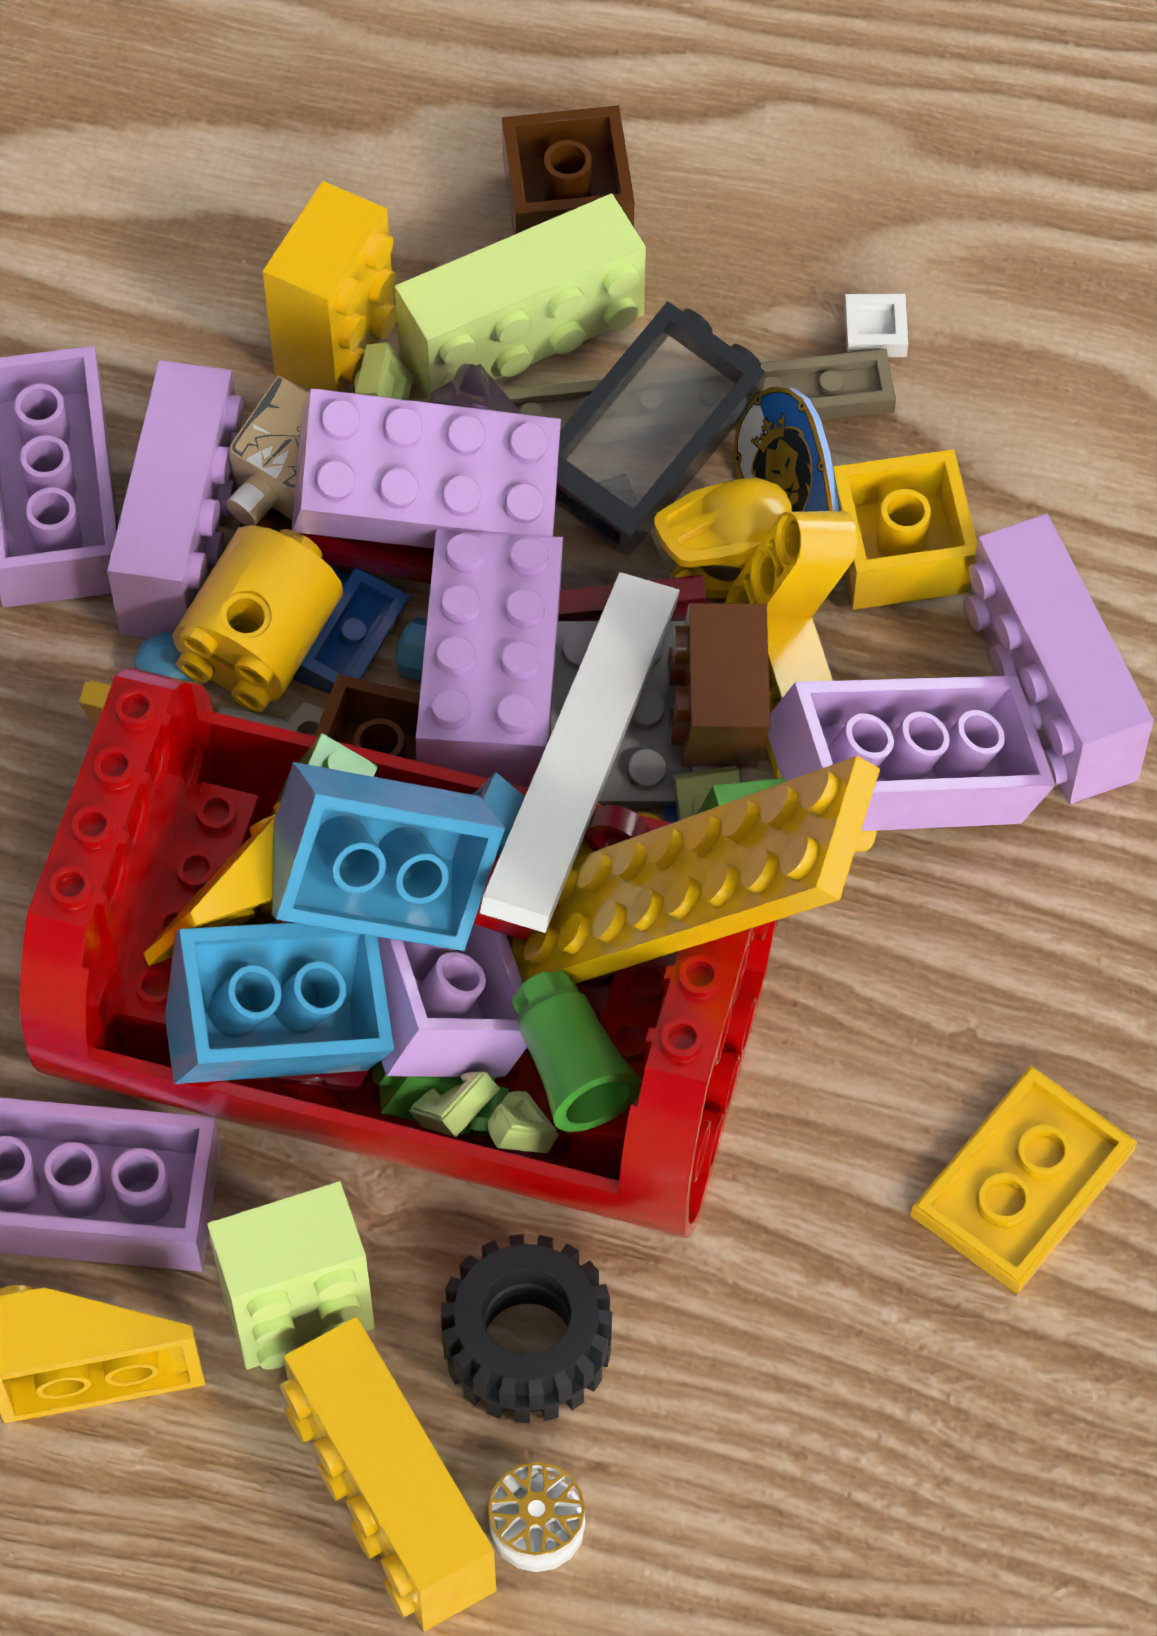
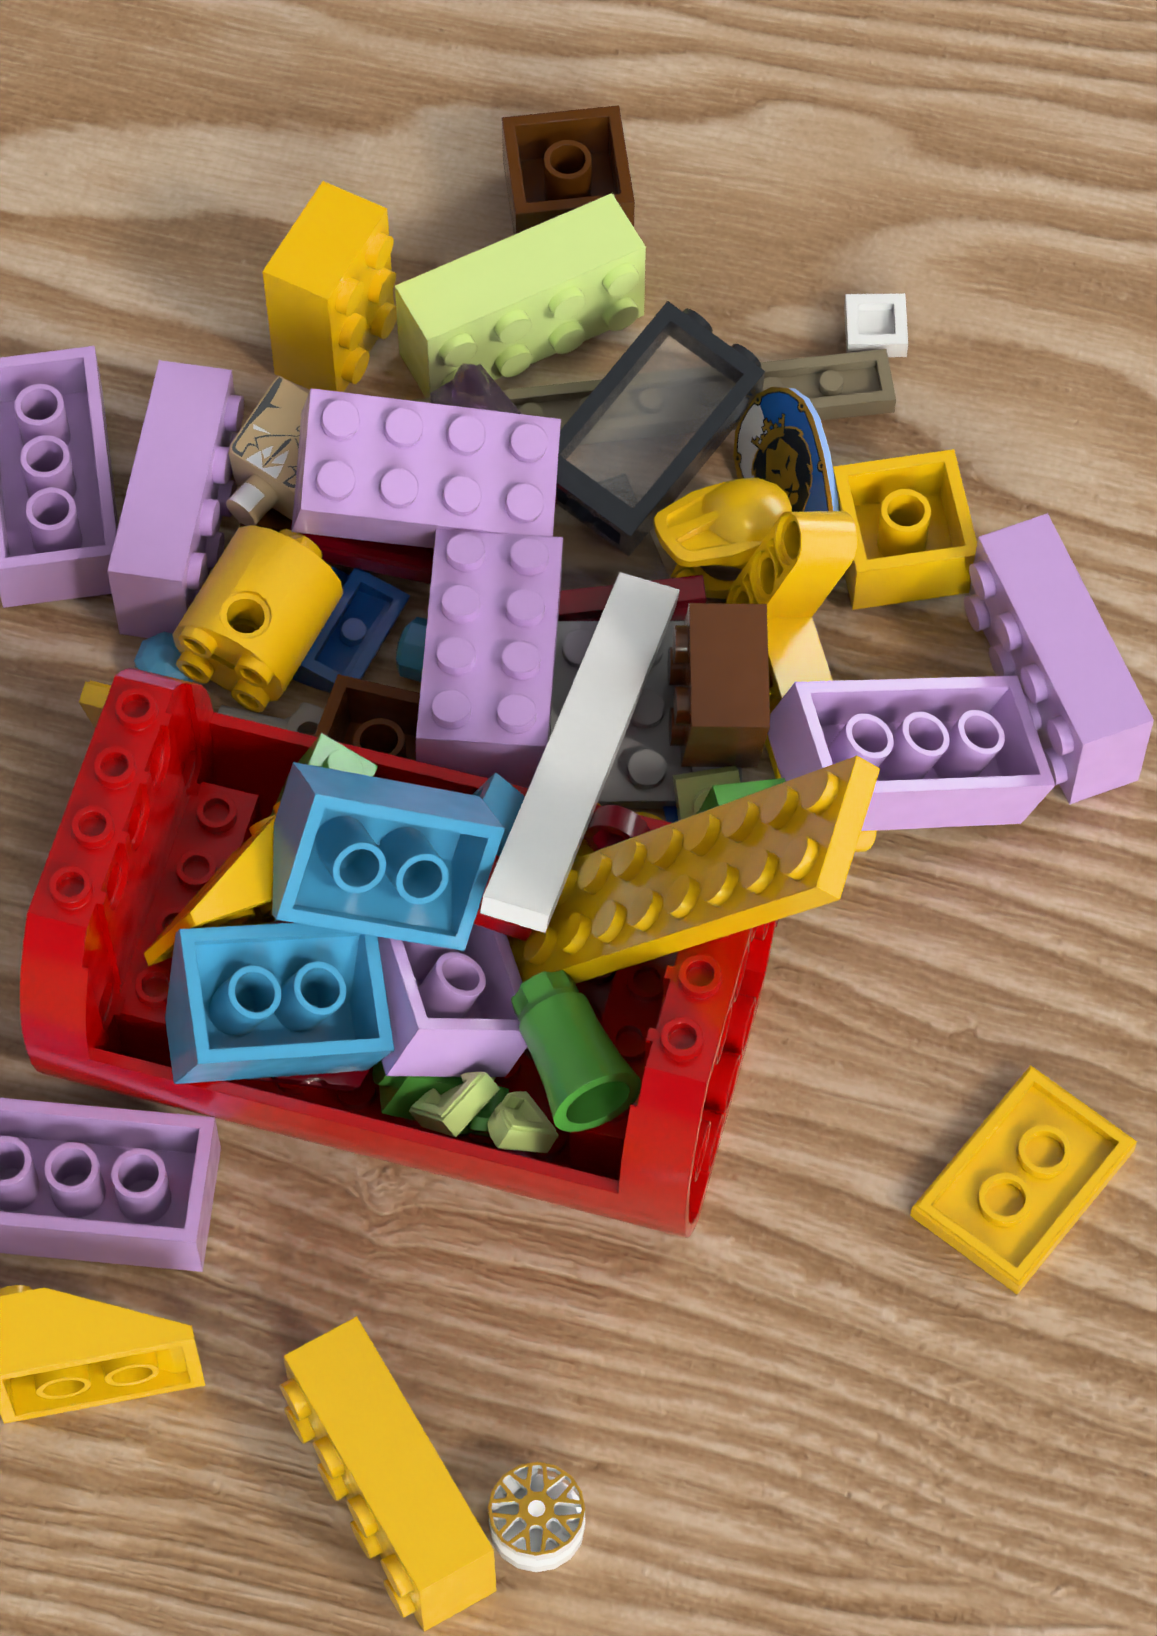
(291, 1273): yellowish green brick -> none
(383, 373): yellowish green plate -> none
(518, 1277): black tyre -> none

